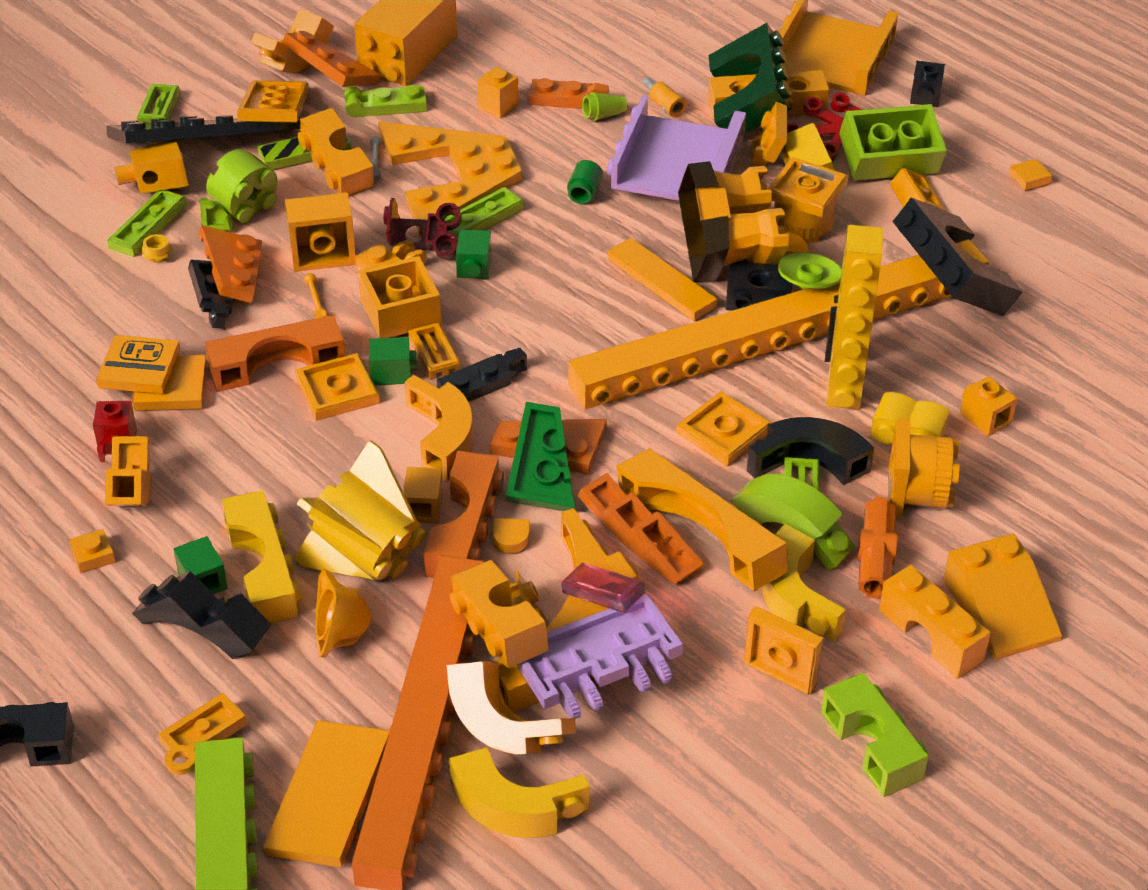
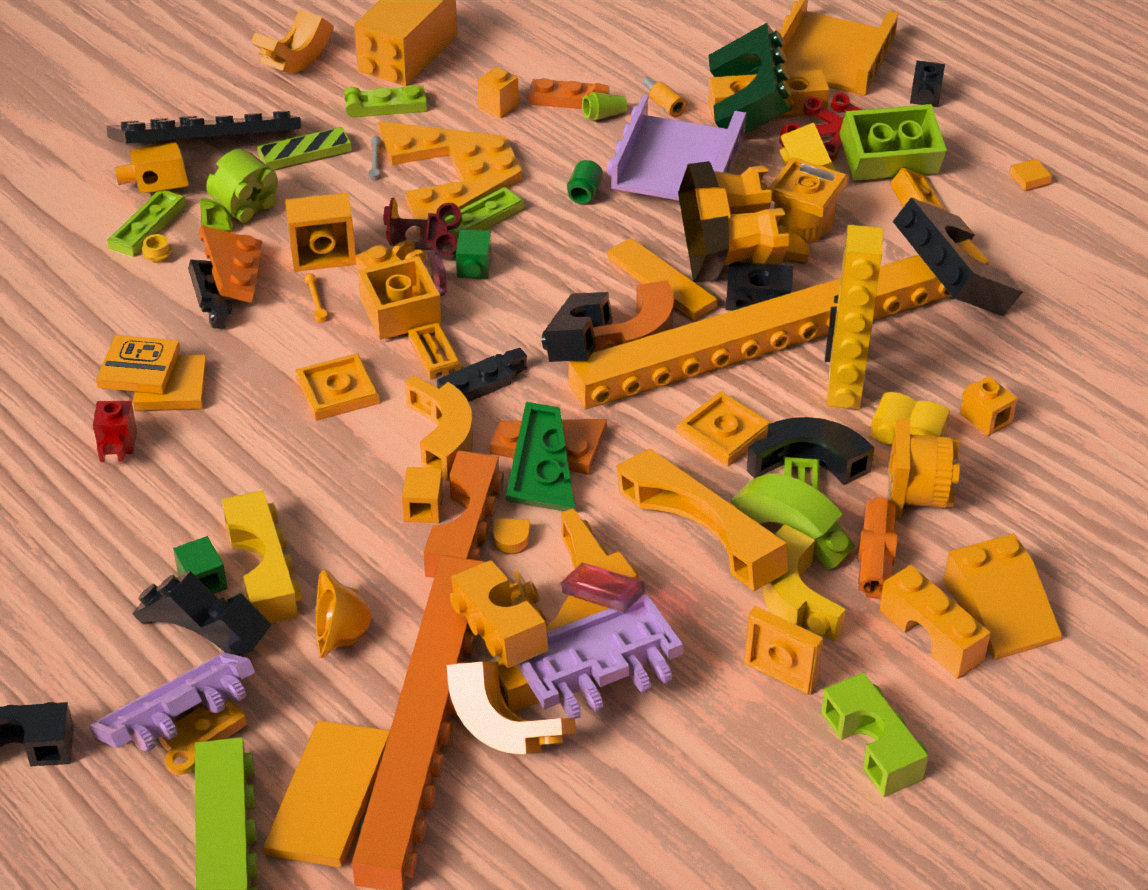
(91, 550): light orange plate -> none
(130, 476): light orange brick -> none
(149, 715): none -> lavender hinge
(168, 108): lime tile -> none
(238, 357): orange arch -> none
(273, 101): light orange tile -> none
(324, 138): light orange arch -> none
(329, 61): orange wing -> none
(361, 524): yellow brick -> none
(391, 360): green brick -> none
(437, 271): none -> clear pink tile
(512, 807): yellow arch -> none
(571, 330): none -> black arch
(639, 530): orange slope -> none
(654, 316): none -> orange arch
(769, 144): light orange hinge -> none
(809, 270): lime dish -> none

